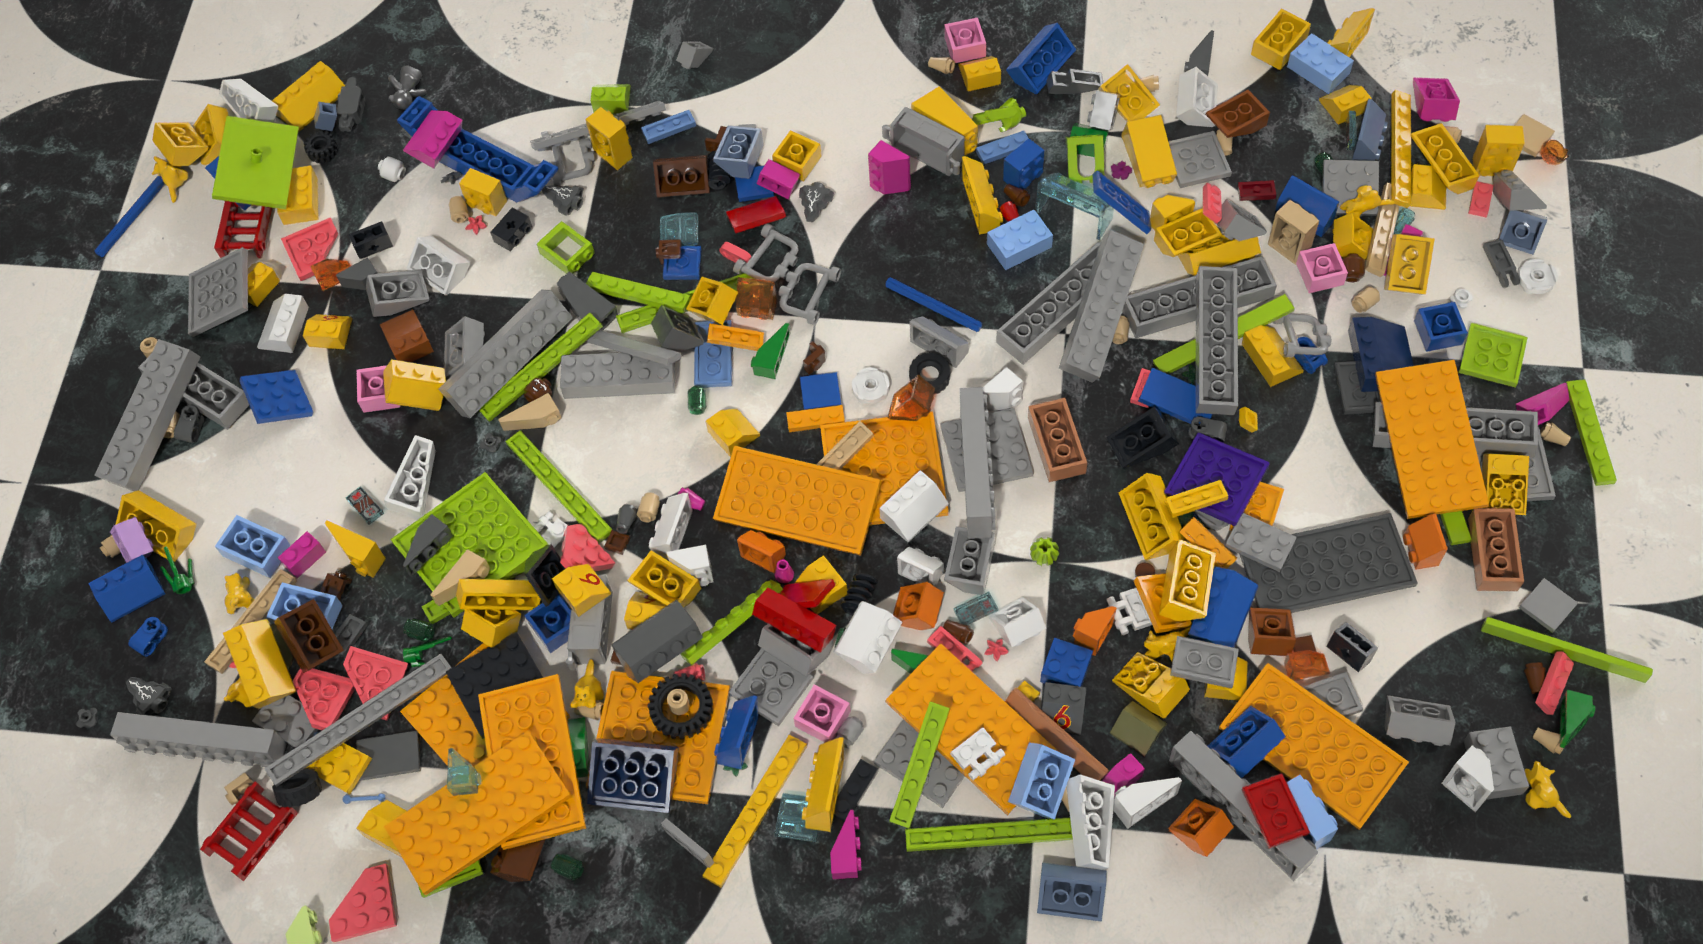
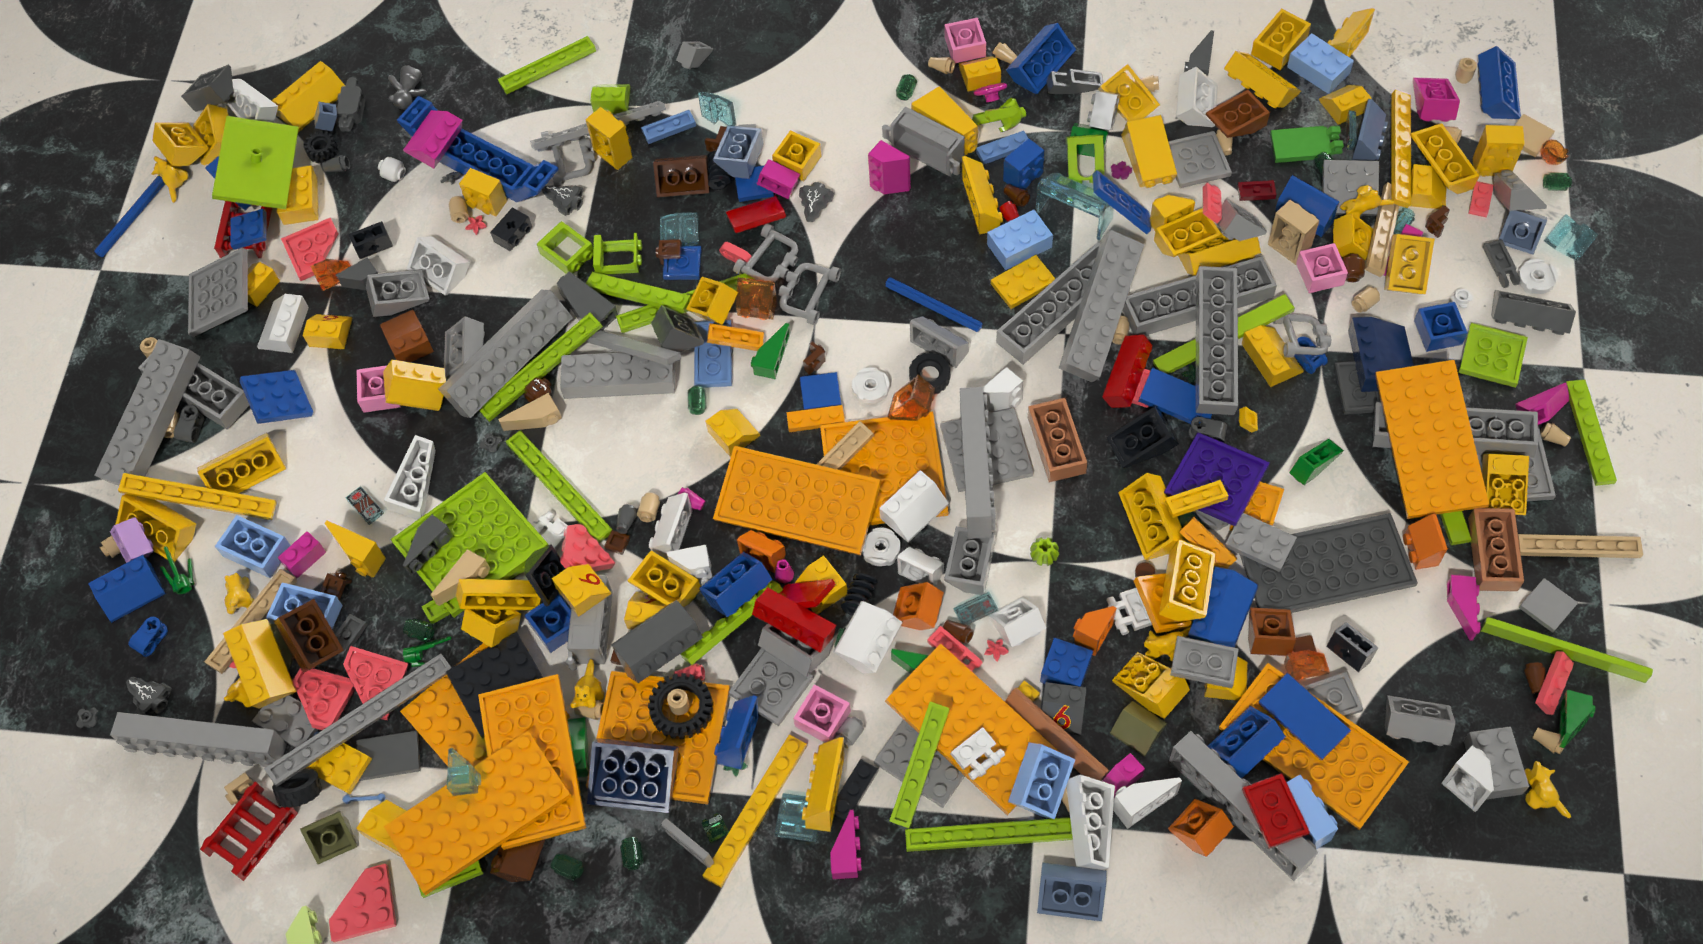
(197, 496): none -> yellow plate
(210, 88): none -> dark grey slope
(242, 466): none -> yellow slope
(248, 229): none -> blue plate
(329, 837): none -> olive slope
(336, 164): none -> dark grey cone
(546, 65): none -> lime plate
(615, 246): none -> lime panel
(631, 853): none -> clear green brick
(714, 827): none -> clear green tile
(716, 108): none -> clear light blue slope
(735, 584): none -> blue brick
(881, 557): none -> white plate
(906, 87): none -> clear green brick
(990, 91): none -> dark pink piece
(1004, 53): none -> tan cone
(1022, 281): none -> yellow plate
(1127, 371): none -> red brick
(1261, 79): none -> yellow slope
(1304, 716): none -> blue tile
(1305, 143): none -> bright green tile
(1315, 461): none -> green slope
(1436, 221): none -> reddish brown bracket
(1462, 599): none -> dark pink slope
(1465, 70): none -> tan brick
(1498, 85): none -> blue slope
(1533, 312): none -> dark grey slope
(1557, 181): none -> clear green brick
(1570, 237): none -> clear light blue slope
(1580, 546): none -> tan plate

